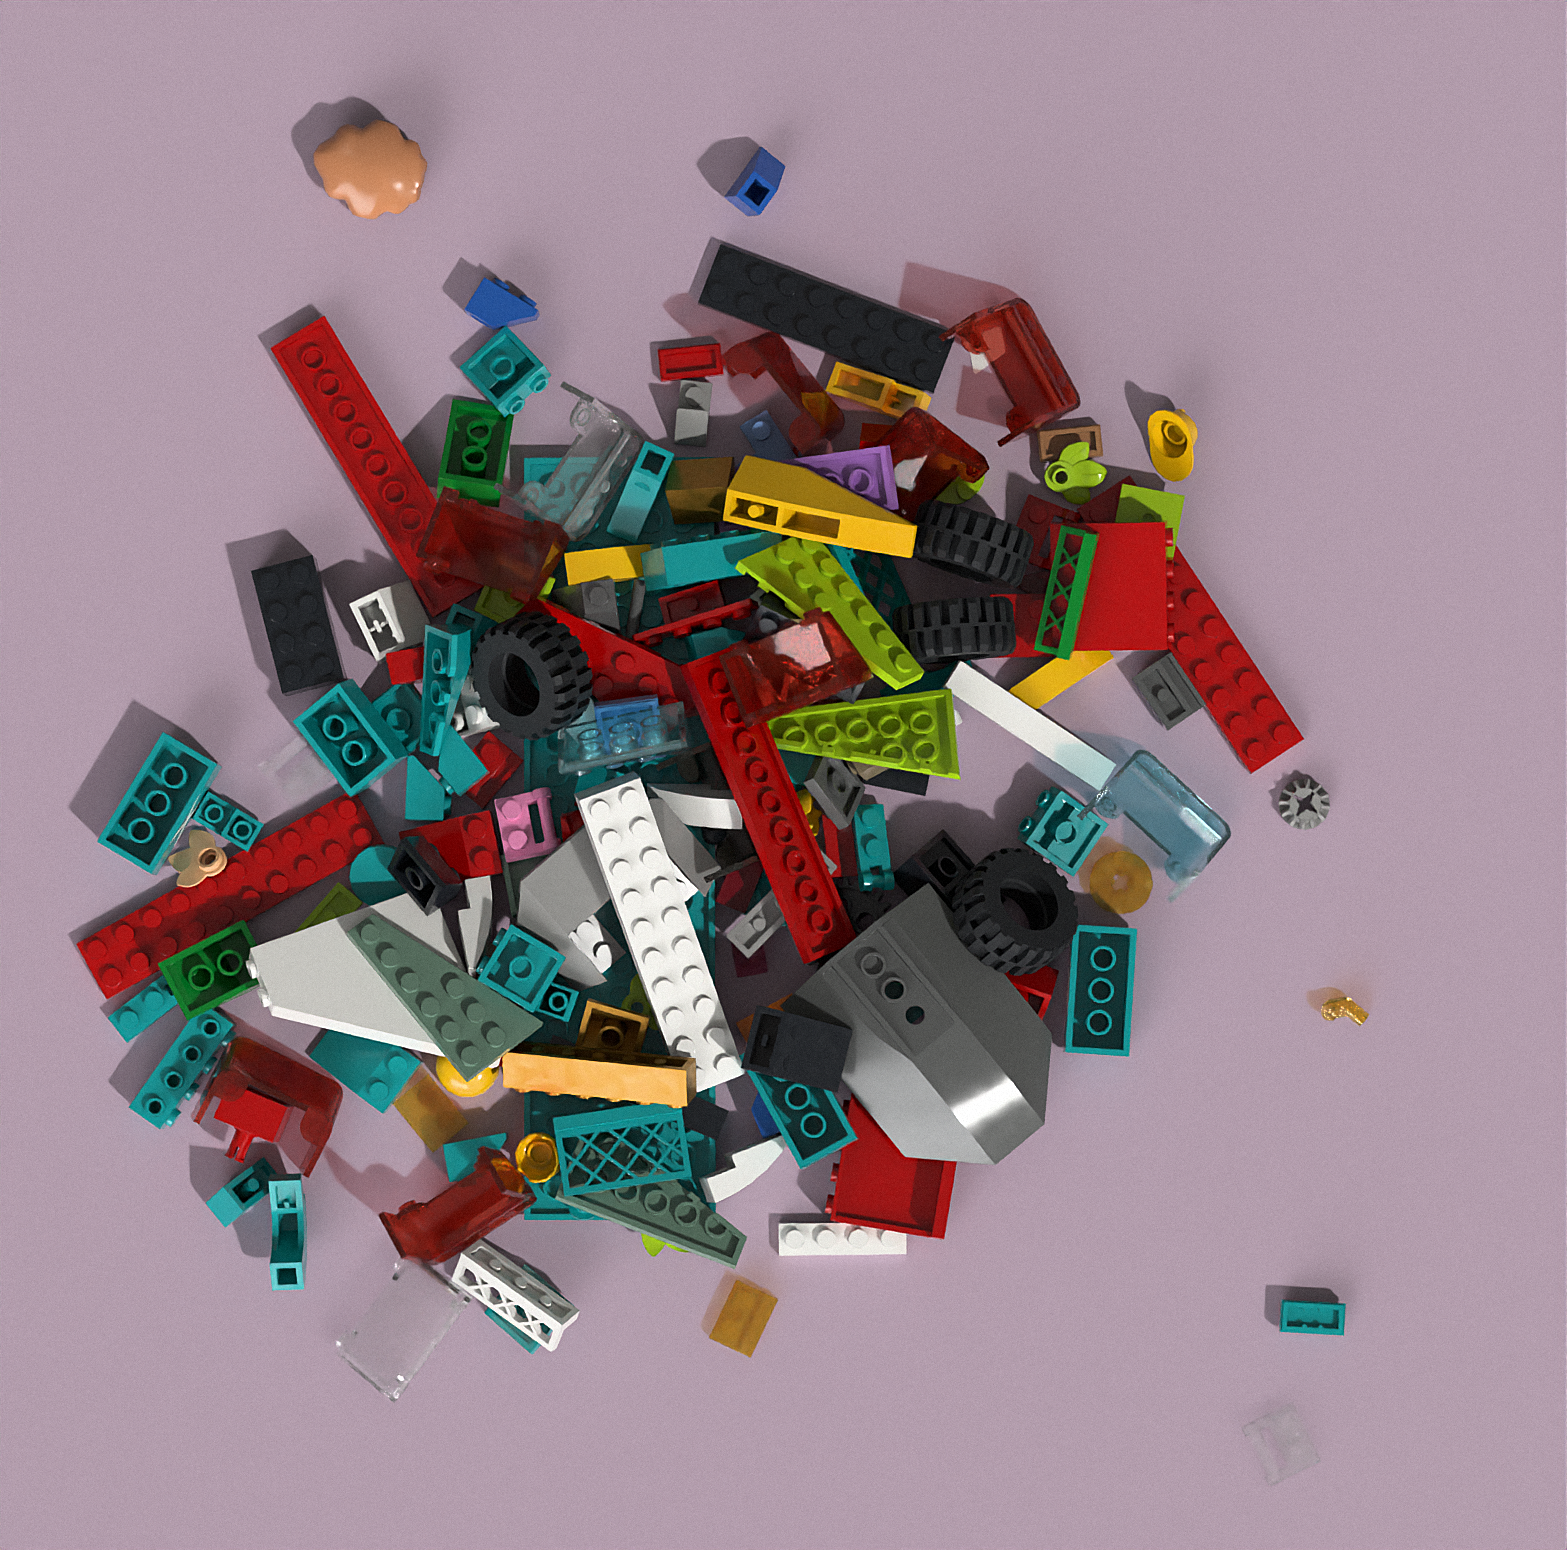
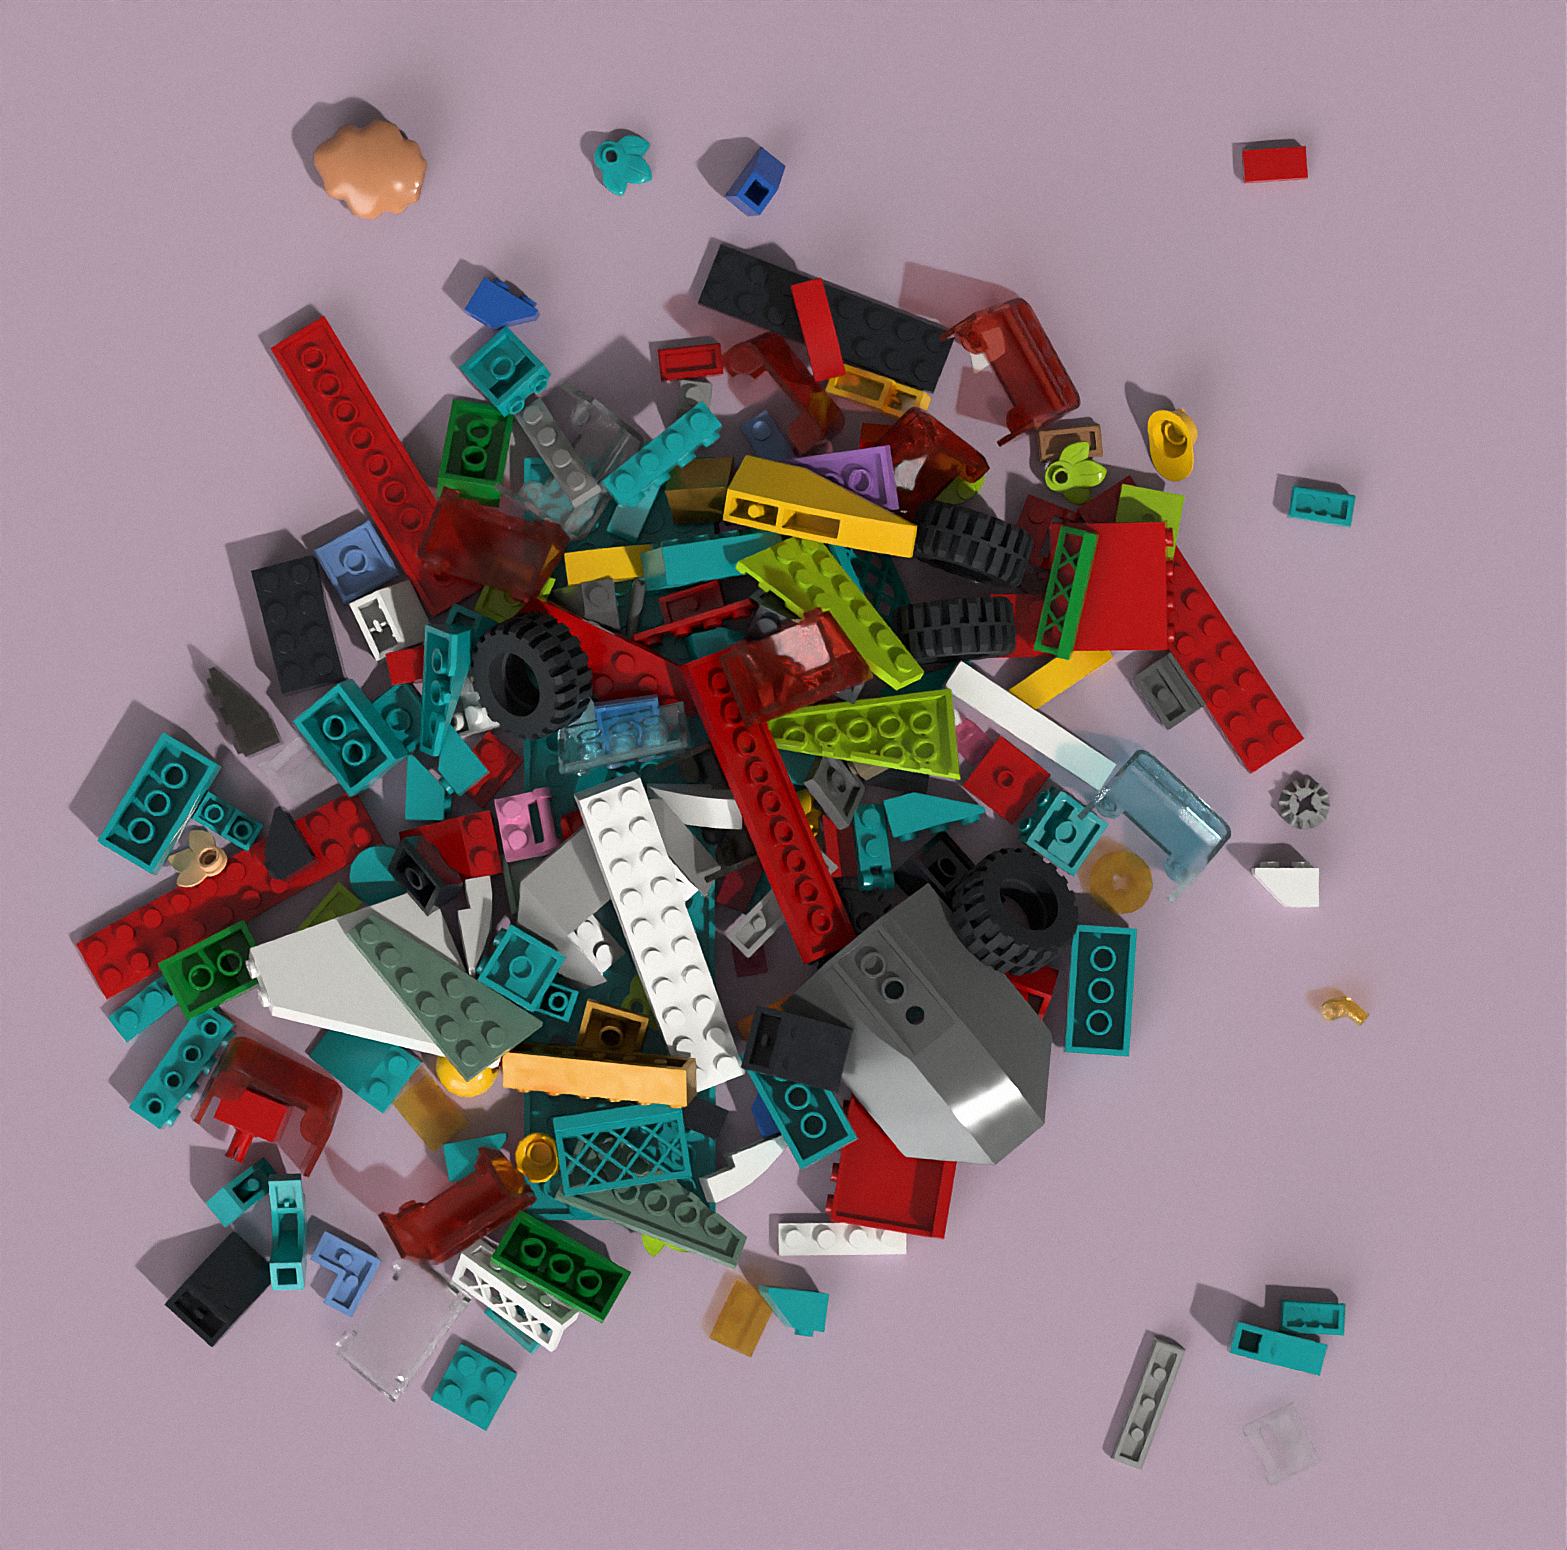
(221, 1289): none -> black slope
(251, 722): none -> clear smoke slope
(287, 848): none -> black slope
(354, 1271): none -> medium blue plate
(356, 562): none -> medium blue plate
(474, 1386): none -> teal plate
(557, 452): none -> light grey plate
(560, 1266): none -> green slope
(628, 163): none -> teal plate
(661, 455): none -> teal brick
(798, 1308): none -> teal slope
(818, 330): none -> red slope
(920, 812): none -> teal slope
(972, 741): none -> clear pink slope
(1006, 780): none -> red plate
(1148, 1404): none -> light grey tile
(1274, 164): none -> red tile
(1276, 1347): none -> teal slope
(1290, 886): none -> white slope
(1321, 506): none -> teal plate

